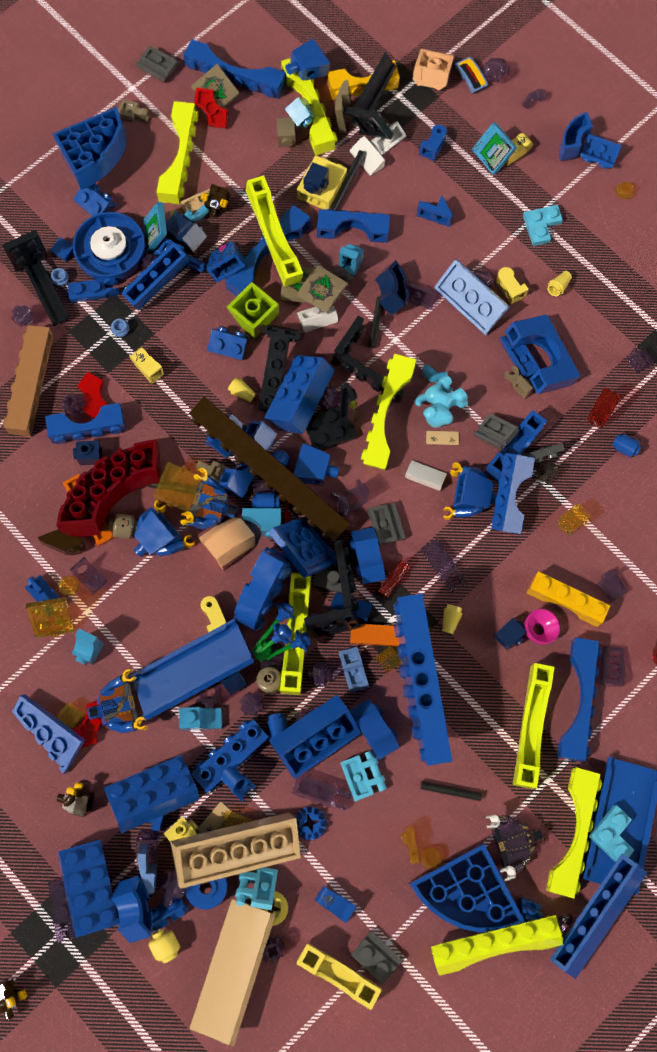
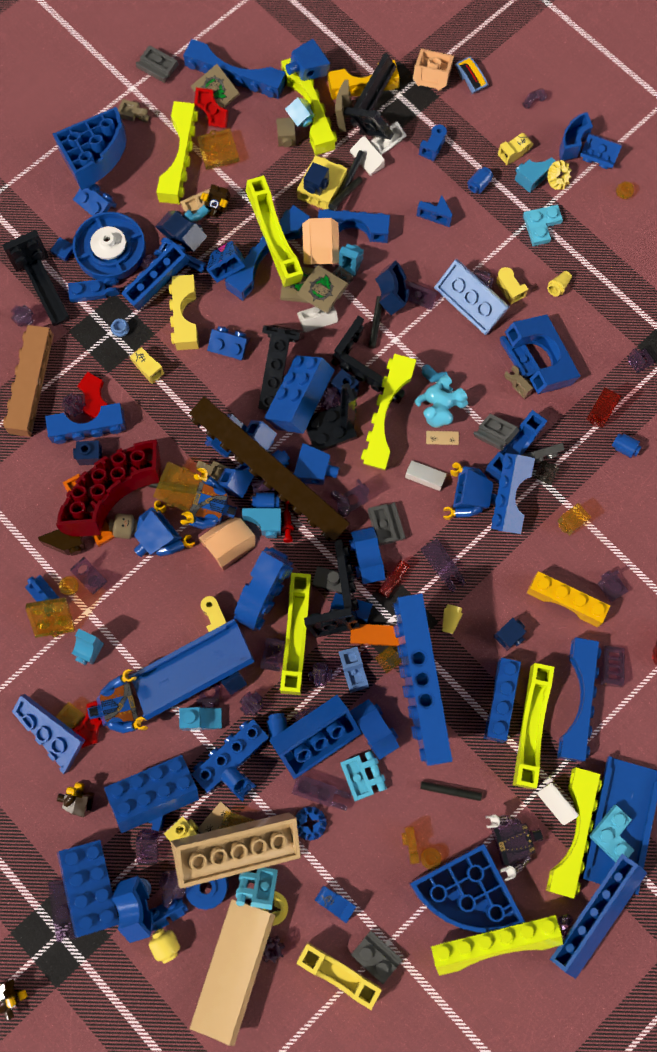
(59, 277): medium blue plate -> none
(147, 871): medium blue slope -> none
(154, 226): dark azure tile -> none
(185, 332): none -> light yellow arch
(218, 149): none -> clear yellow plate
(241, 390): light yellow cone -> none
(253, 309): lime slope -> none
(264, 677): dark tan head -> none
(282, 633): blue plant -> none
(304, 547): blue plate -> none
(320, 241): none -> light nougat slope
(343, 378): none -> dark blue brick
(345, 193): none -> pearl dark grey bar
(480, 180): none -> blue brick
(494, 148): tile -> none
(496, 69): clear purple head -> none
(503, 700): none -> blue arch
(529, 909): blue piece -> none
(532, 173): none -> dark azure arch
(548, 623): dark pink piece -> none
(555, 170): none -> light yellow gear
(557, 804): none -> white slope

